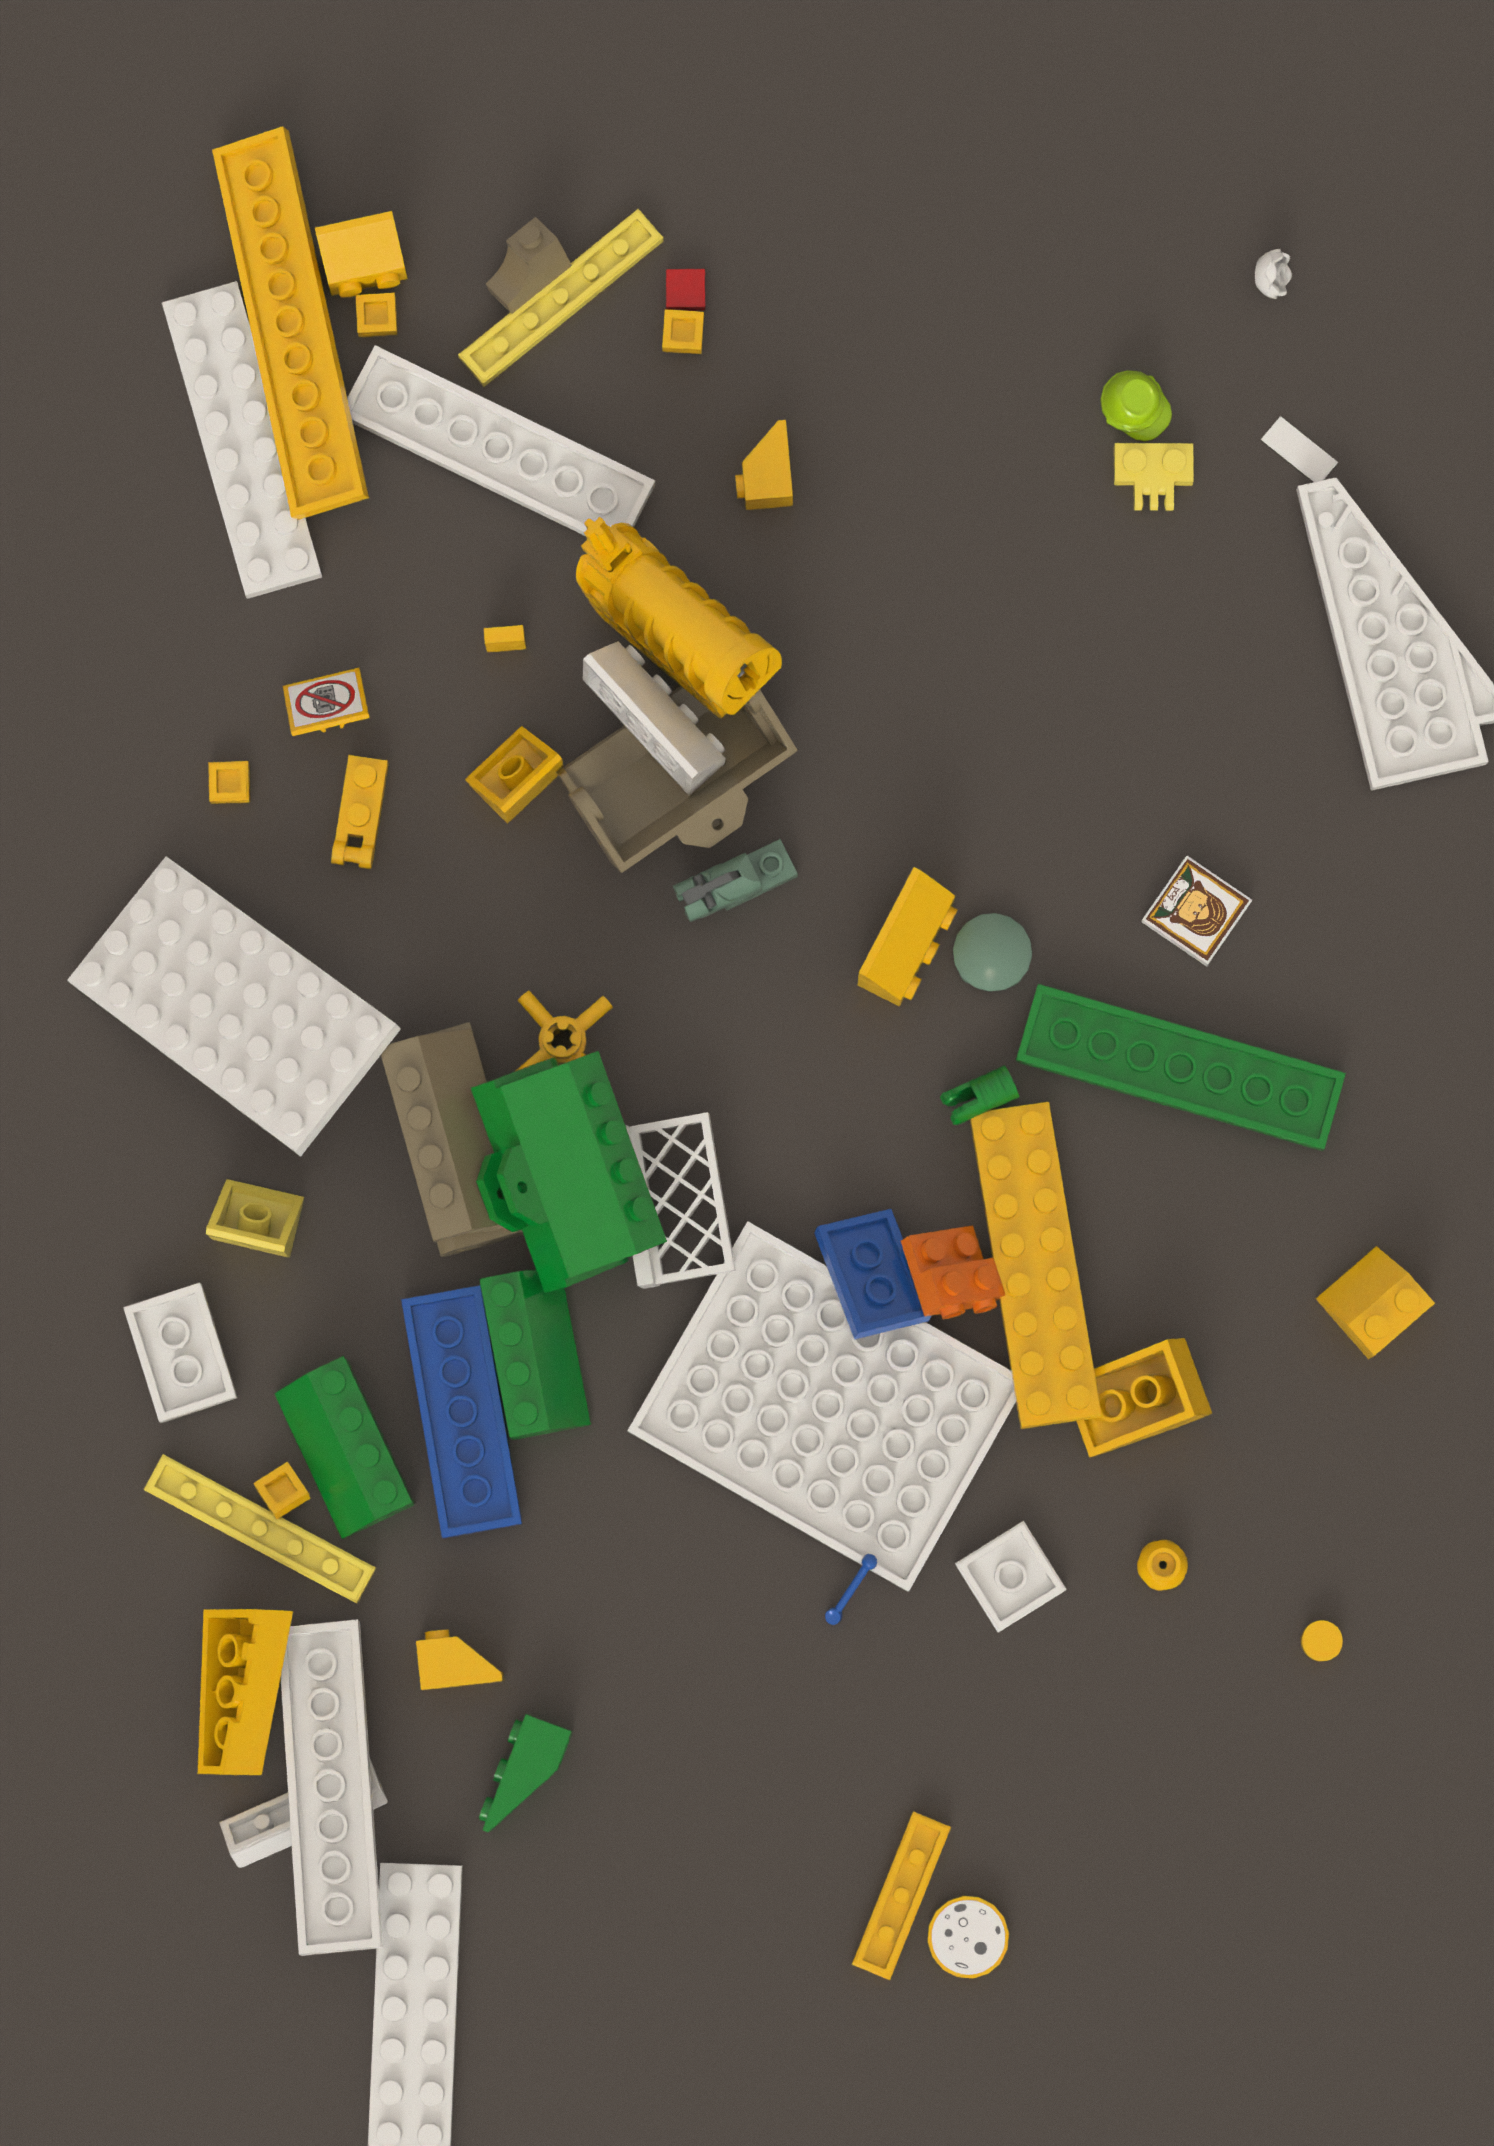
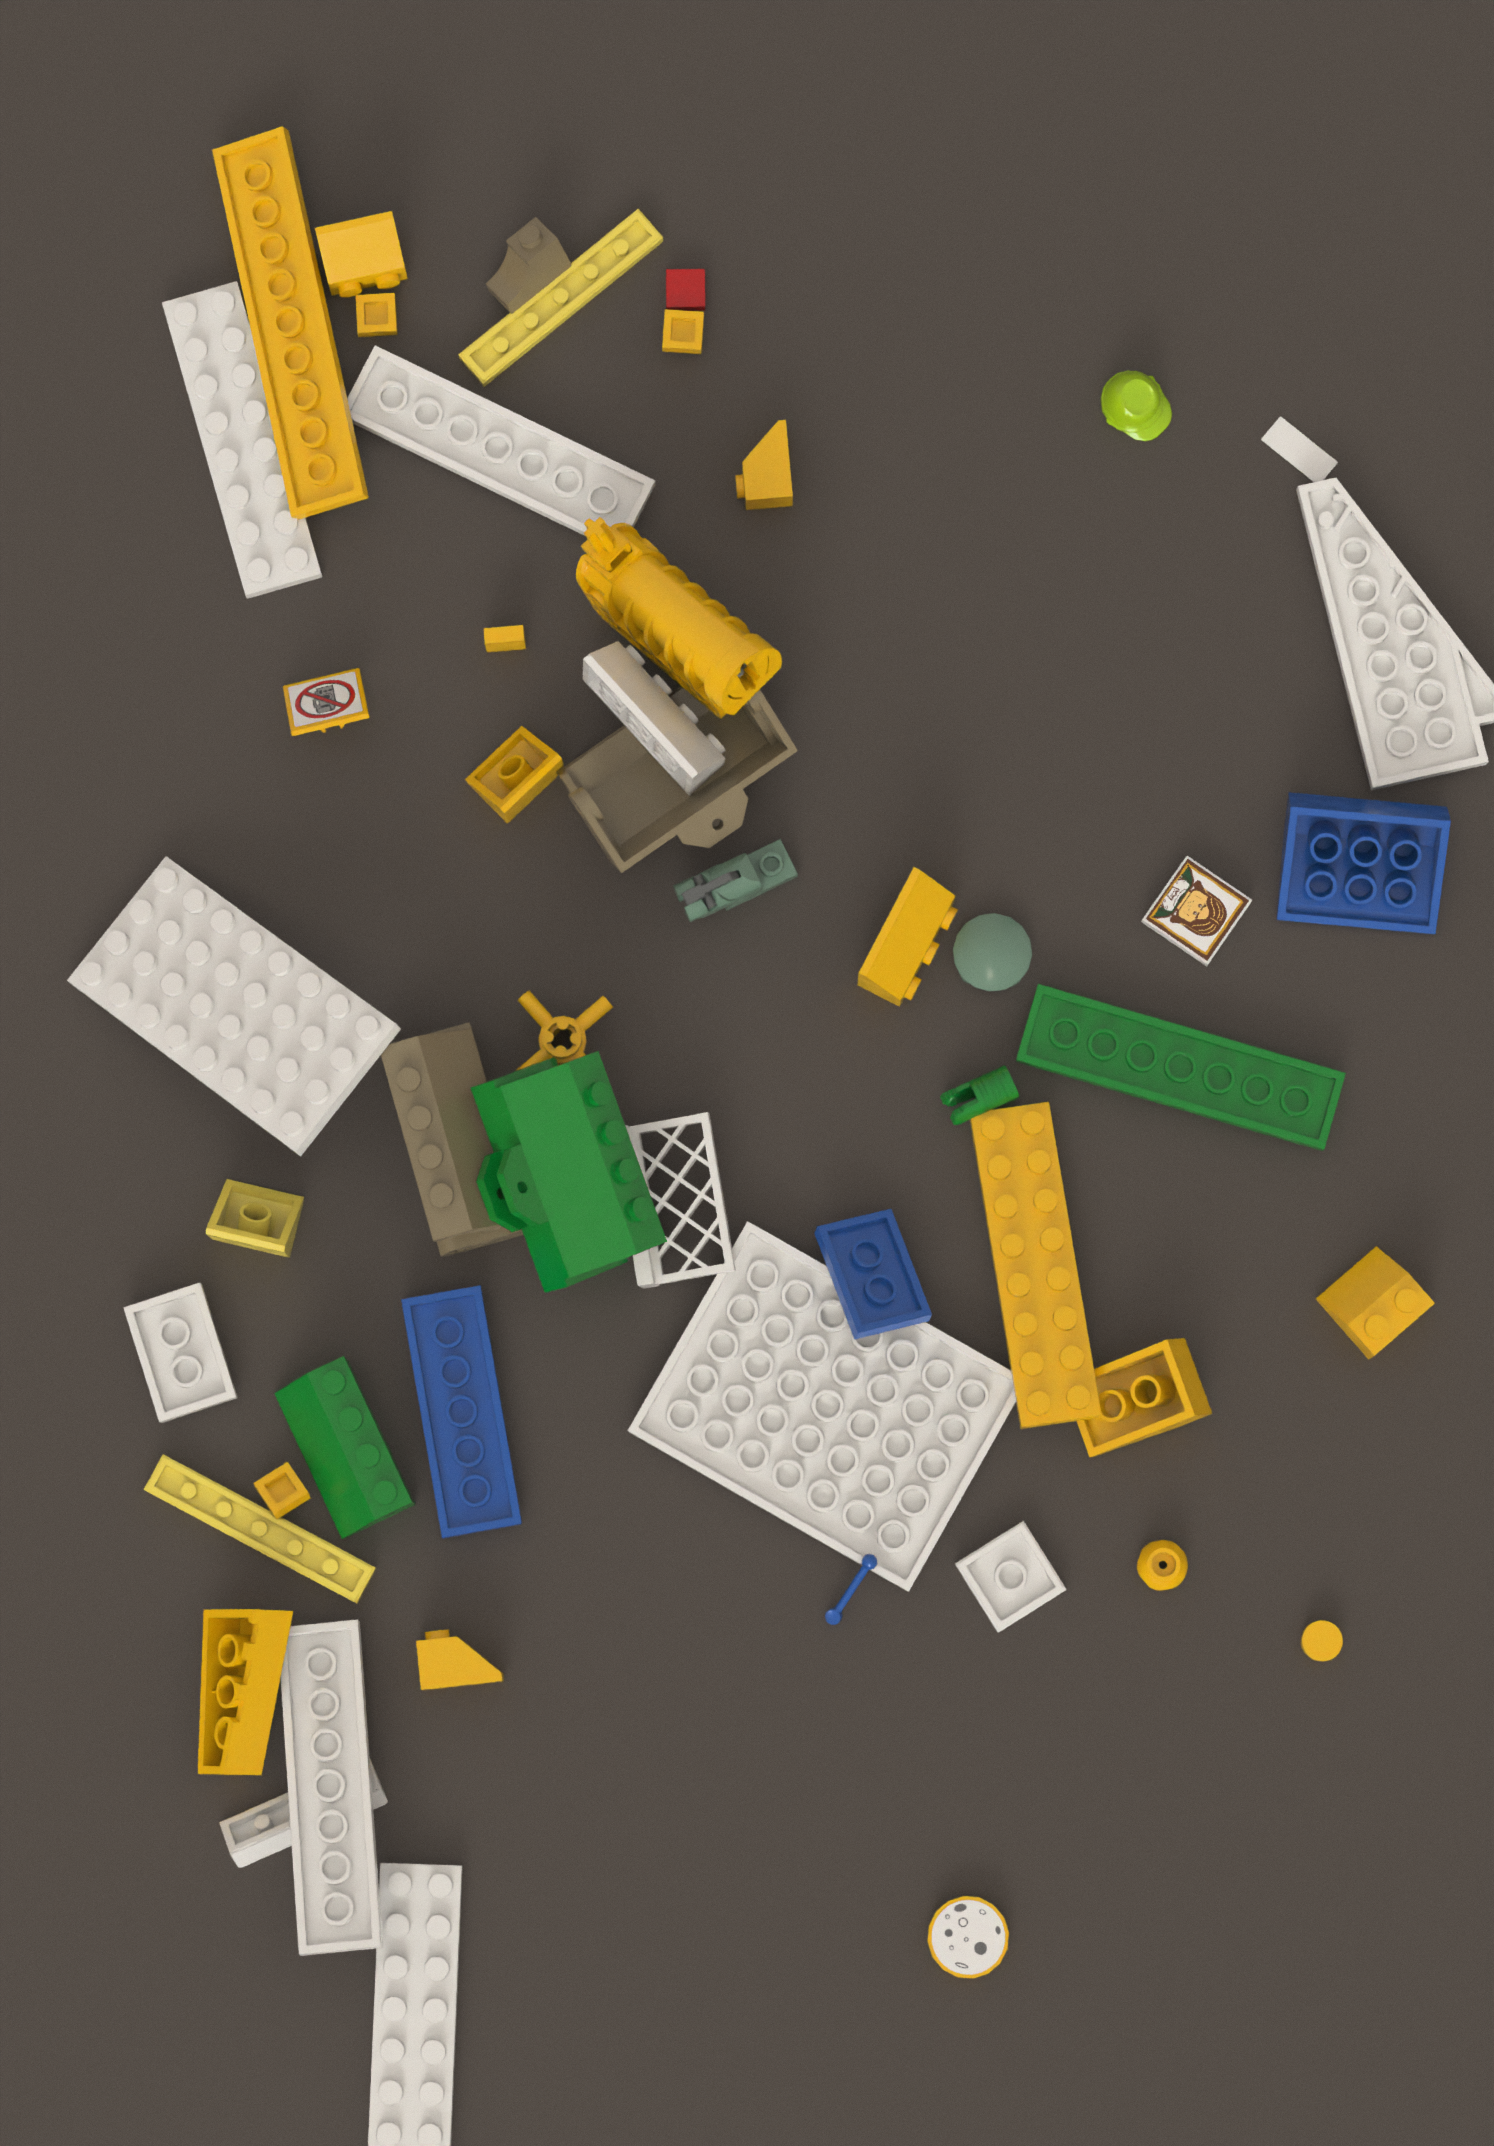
(229, 782): yellow tile -> none
(360, 810): yellow plate -> none
(533, 1760): green slope -> none
(534, 1355): green slope -> none
(901, 1895): yellow tile -> none
(952, 1272): orange plate -> none
(1153, 470): light yellow hinge -> none
(1273, 273): white plate -> none
(1362, 863): none -> blue slope

